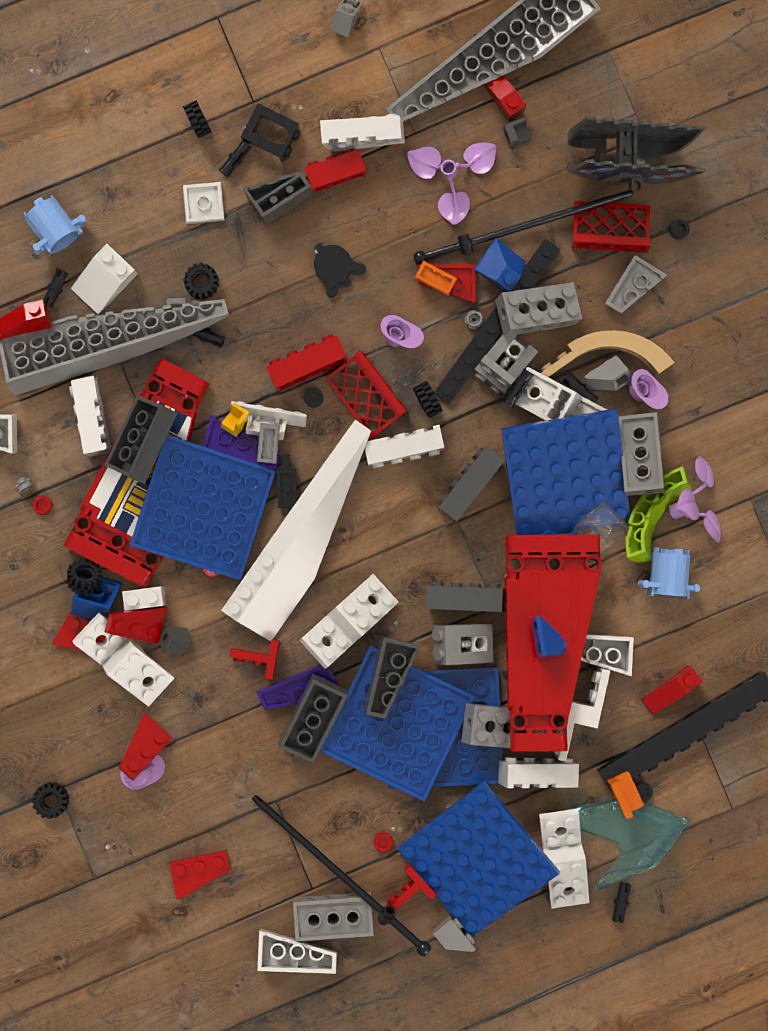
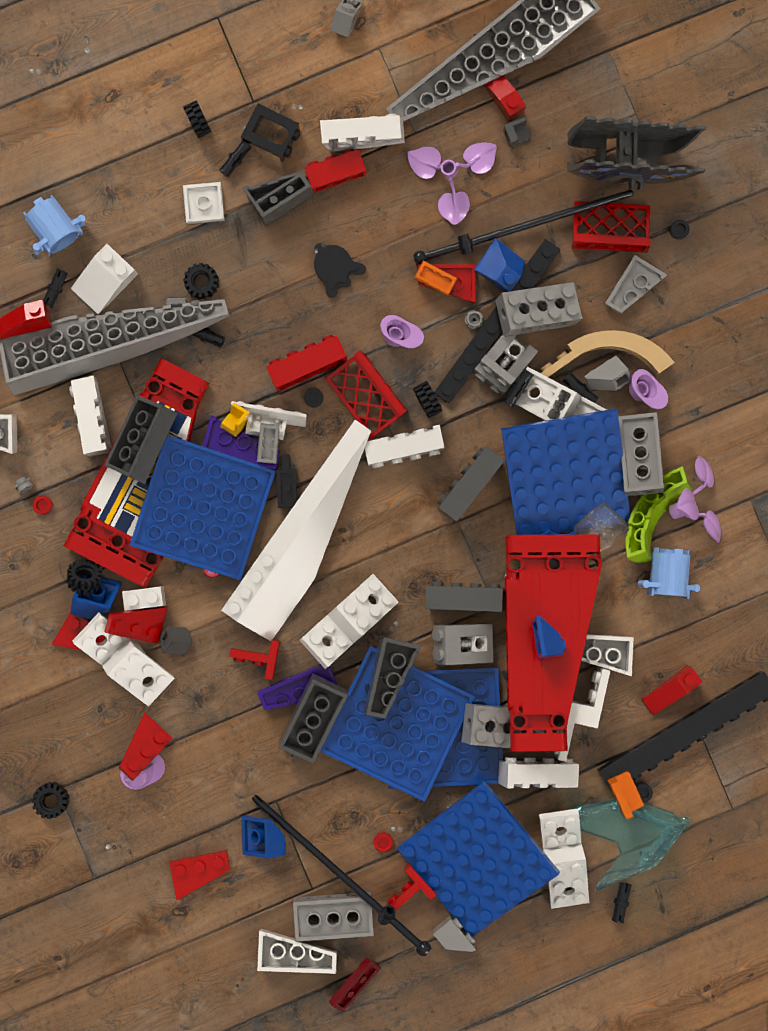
(261, 838): none -> blue slope
(354, 984): none -> dark red plate

